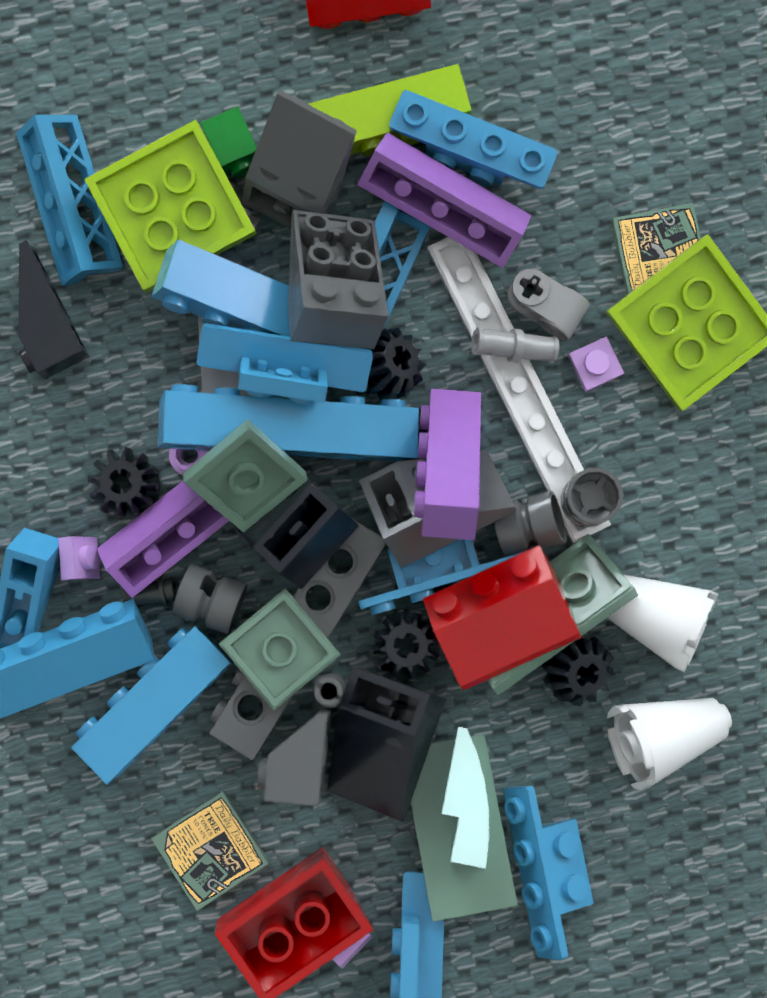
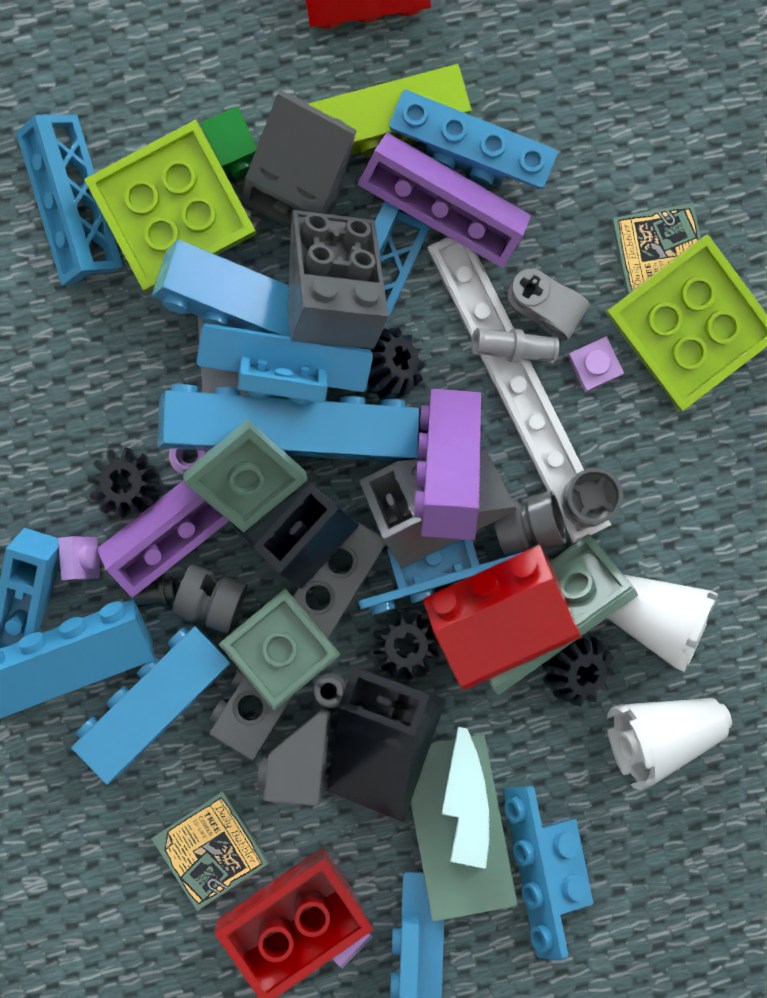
(44, 324): black slope -> none

